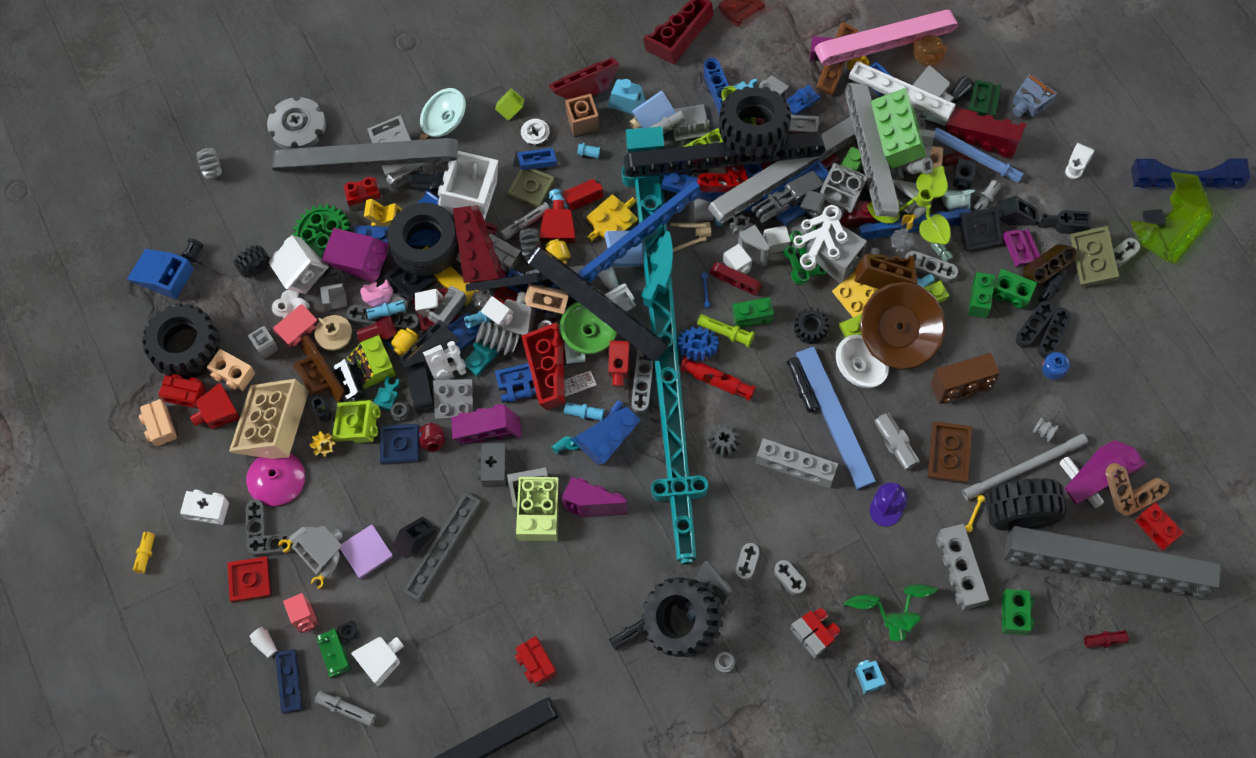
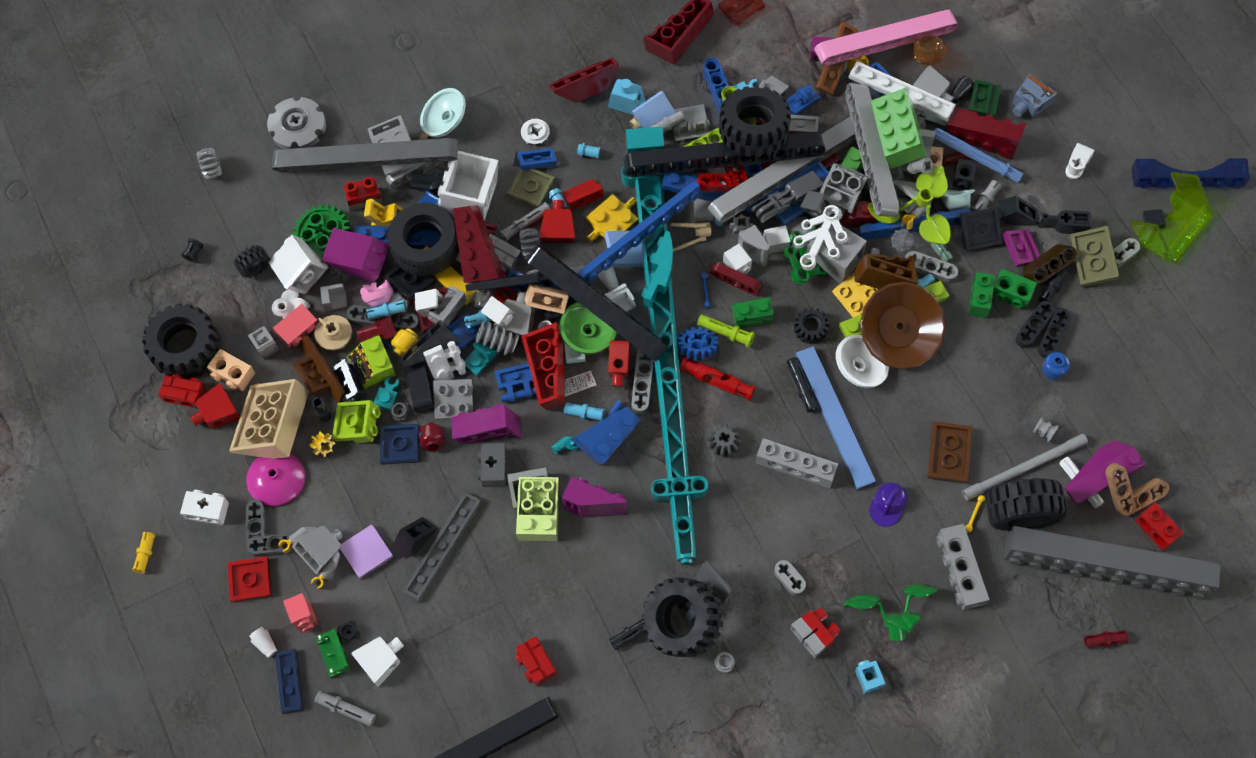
(158, 423): light nougat brick -> none
(161, 272): blue slope -> none
(509, 104): lime panel -> none
(559, 250): yellow head -> none
(582, 115): nougat head -> none
(743, 560): light grey beam -> none
(897, 441): light grey piece -> none
(965, 378): reddish brown brick -> none
(1011, 611): green brick -> none

